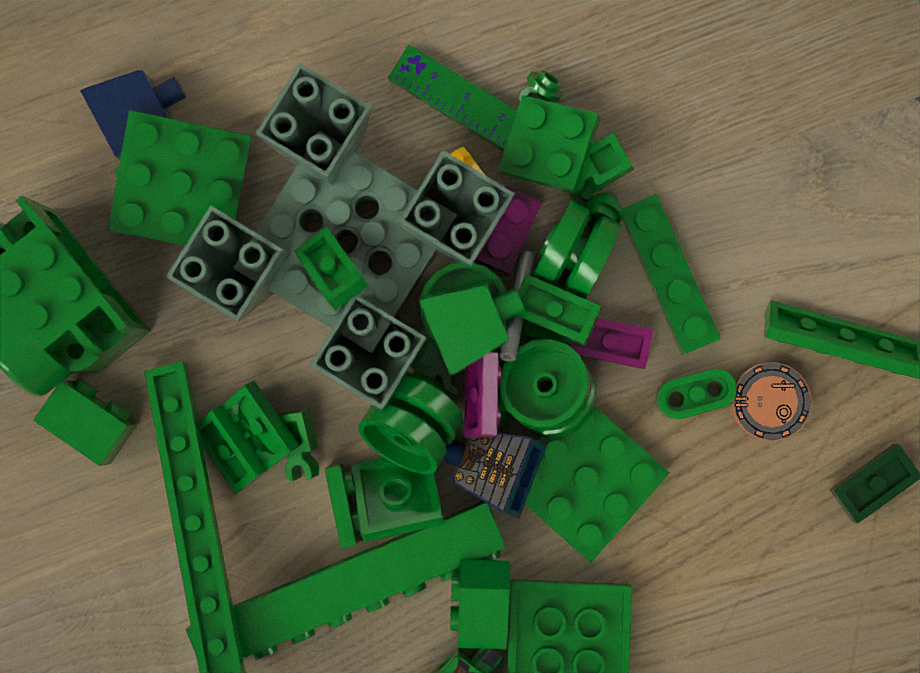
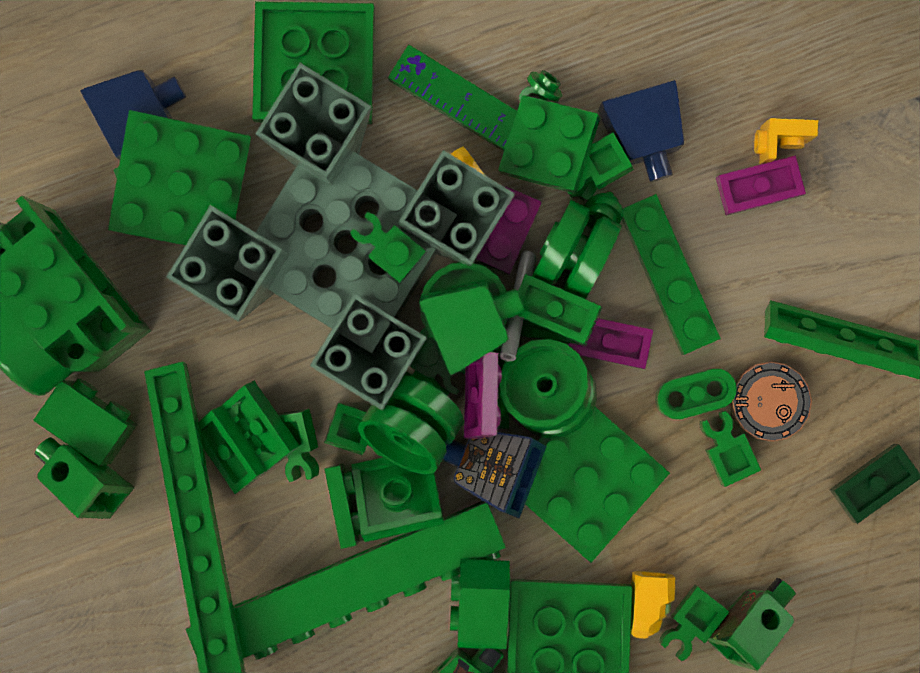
(79, 482): none -> green torso
(324, 37): none -> green plate
(331, 268): green plate -> none
(344, 430): none -> green plate
(393, 251): none -> green plate
(646, 126): none -> dark blue torso
(650, 601): none -> yellow rock
(697, 617): none -> green plate
(731, 454): none -> green plate
(754, 625): none -> green torso
(760, 185): none -> magenta plate
(787, 132): none -> yellow bracket

